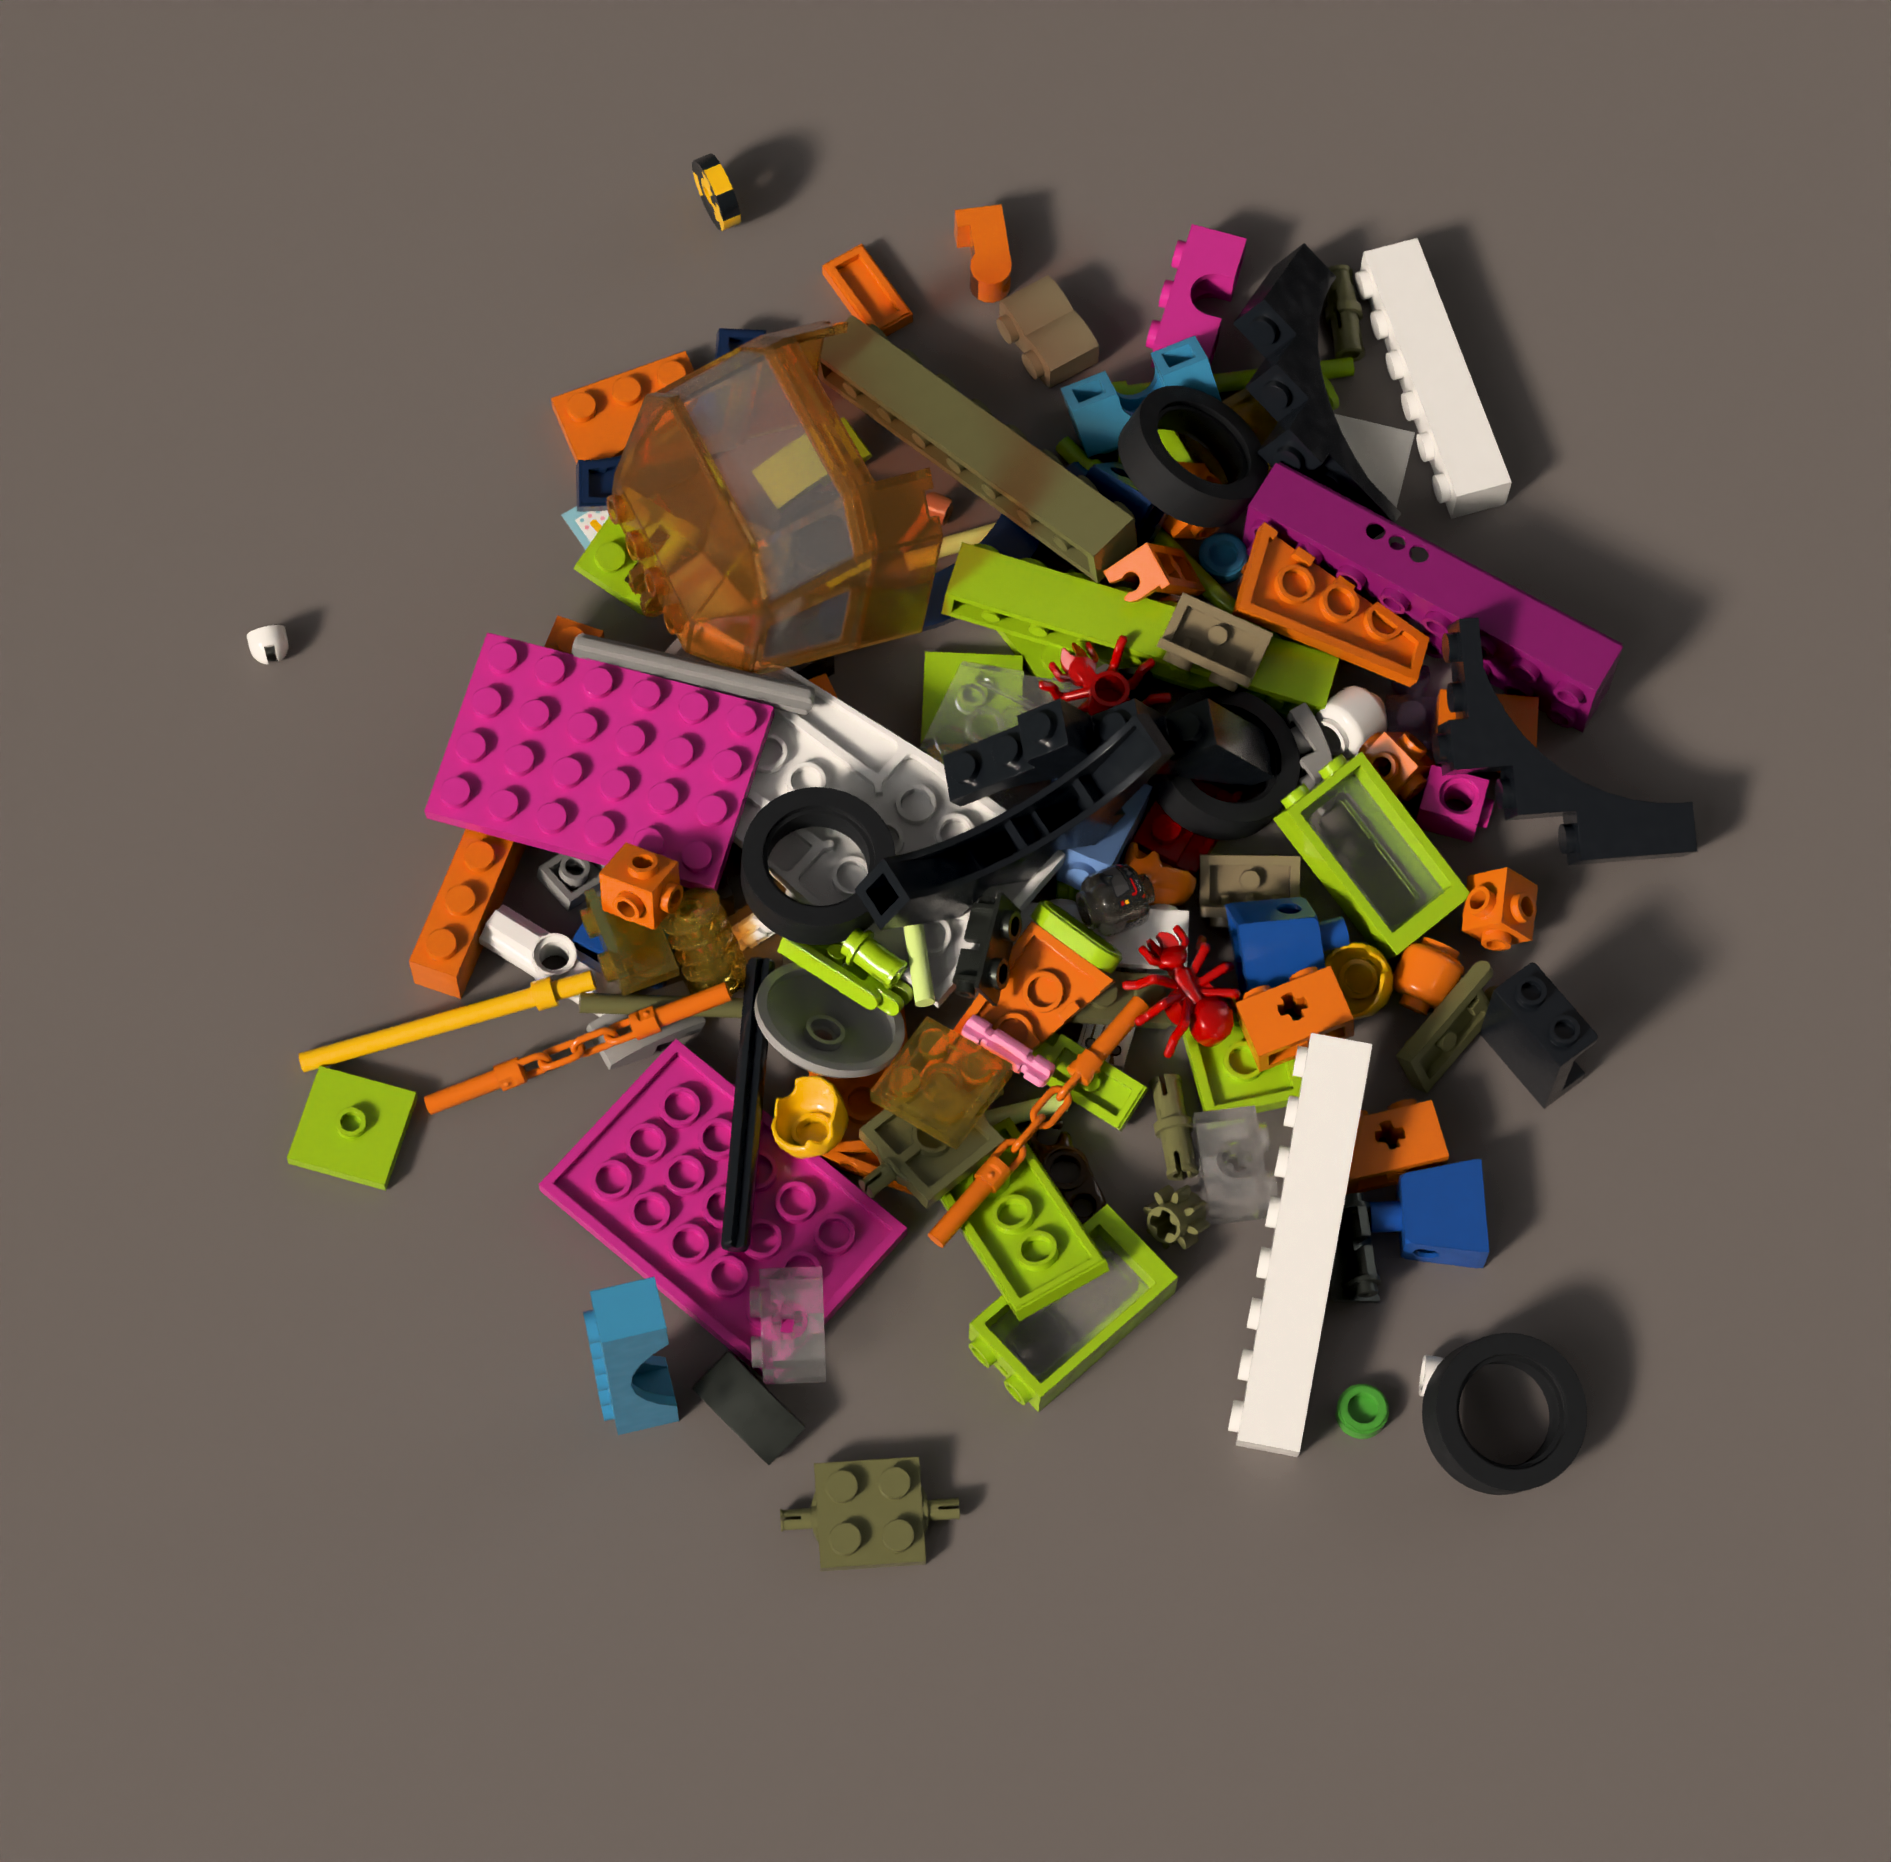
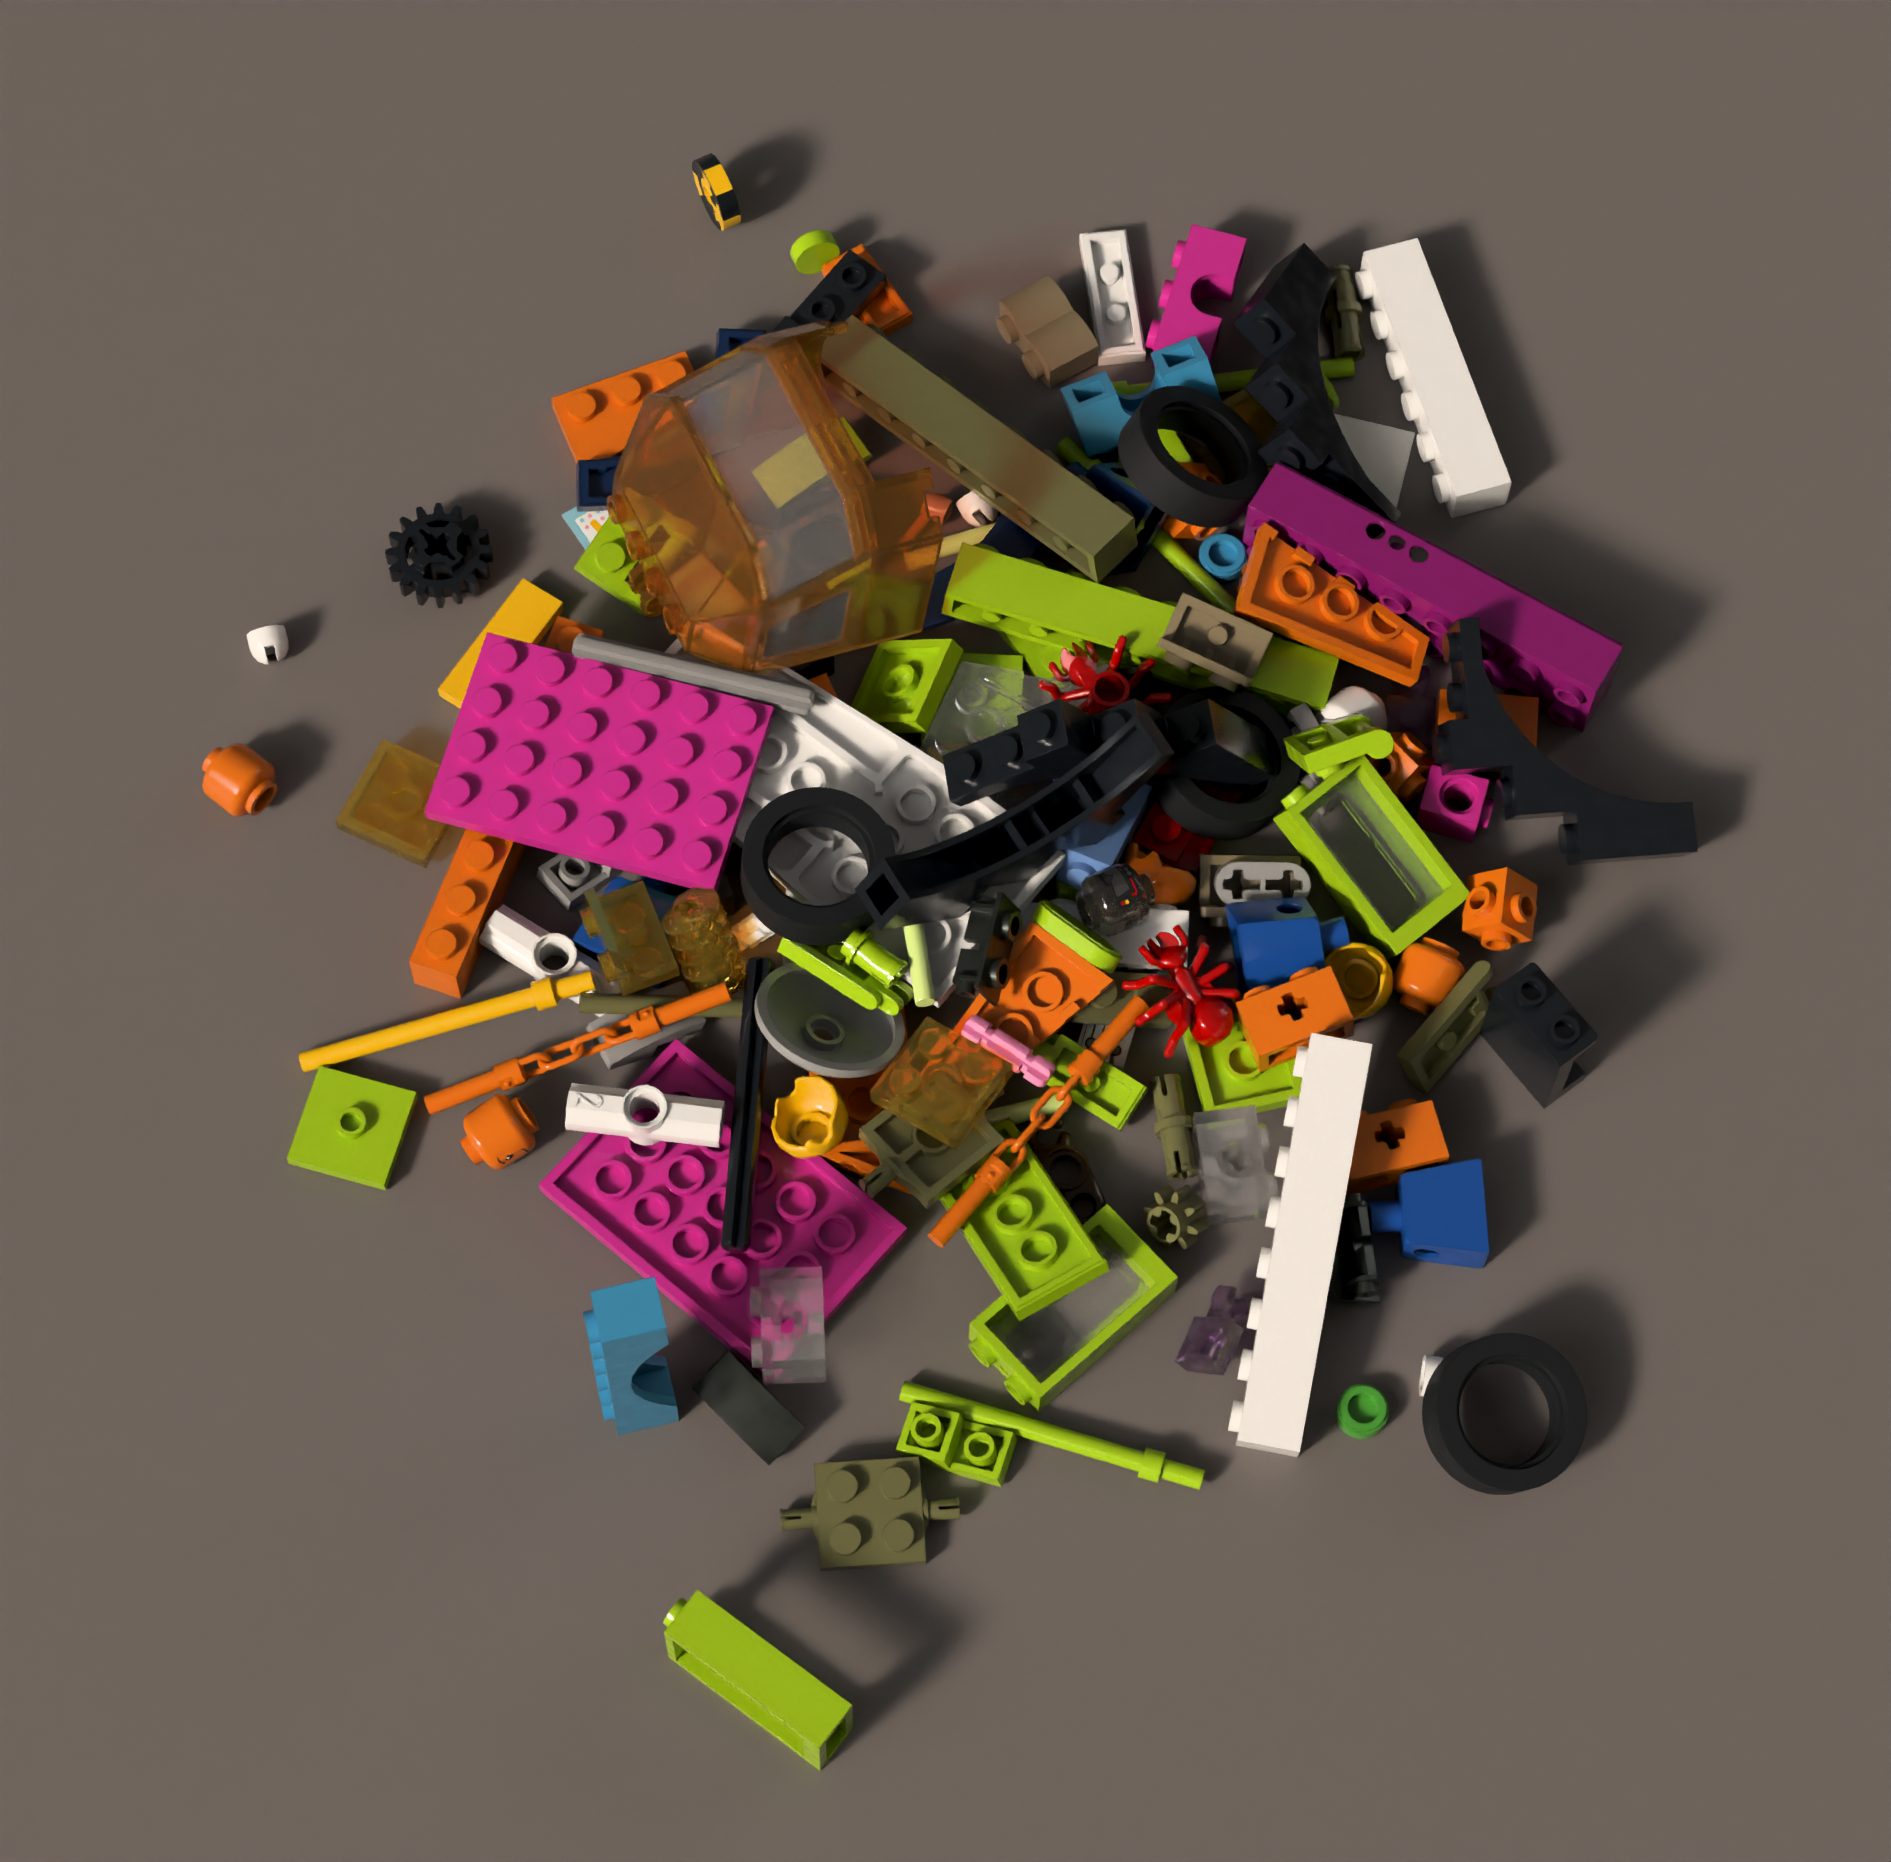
(239, 780): none -> orange head
(391, 804): none -> clear yellow plate
(439, 574): none -> black gear
(499, 1131): none -> orange head
(523, 617): none -> yellow tile
(611, 1112): none -> white piece
(640, 886): orange brick -> none
(757, 1679): none -> lime piece
(813, 251): none -> lime tile
(842, 293): none -> black plate
(907, 683): none -> lime plate
(956, 1445): none -> lime slope
(974, 508): none -> hinge
(991, 260): orange leg -> none
(1112, 297): none -> white tile
(1150, 1464): none -> lime bar
(1157, 570): orange hinge -> none
(1214, 1338): none -> plate
(1262, 871): none -> light grey beam
(1333, 743): none -> lime plate

